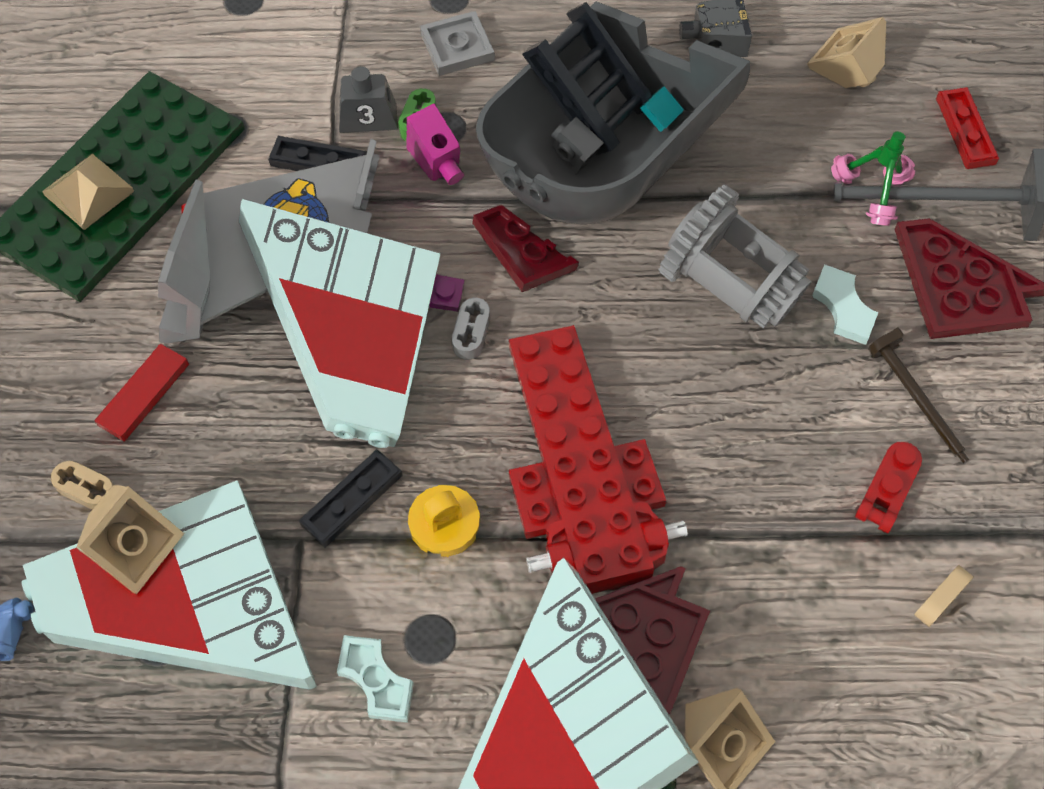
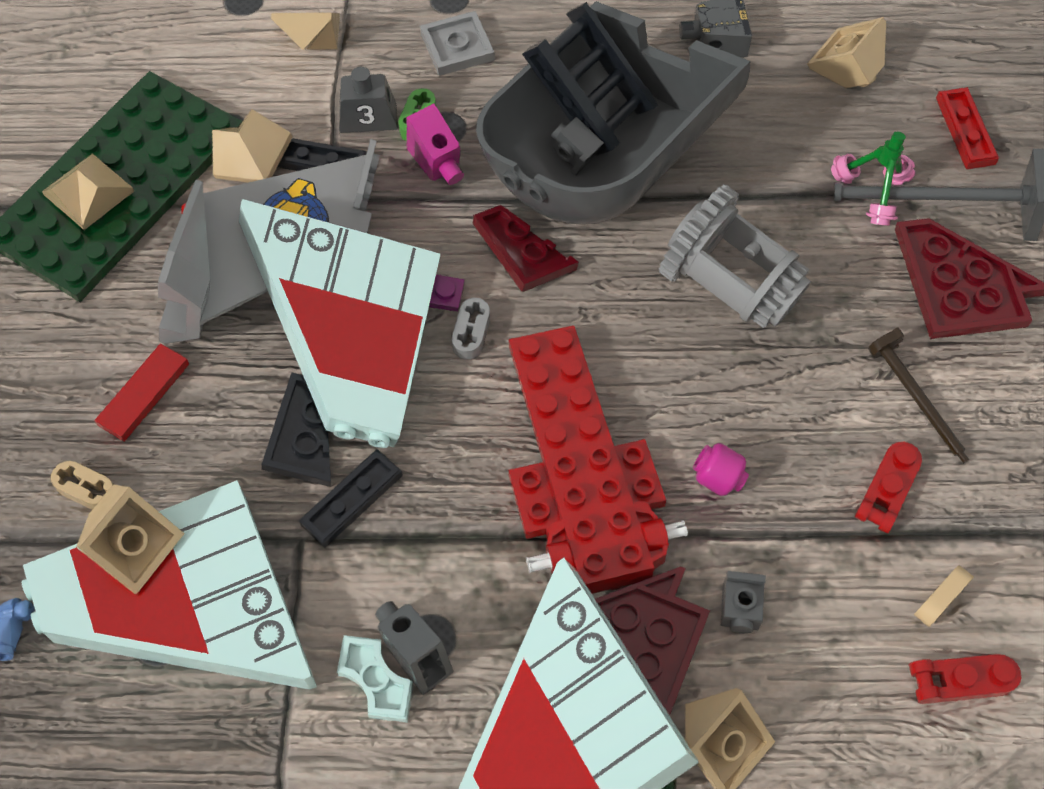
(249, 150): none -> tan slope
(299, 437): none -> black wing
(310, 30): none -> tan slope
(414, 645): none -> dark grey torso
(444, 520): yellow tile -> none
(662, 109): teal tile -> none
(720, 469): none -> dark pink head
(742, 587): none -> dark grey brick
(850, 314): light aqua tile -> none
(965, 678): none -> red plate

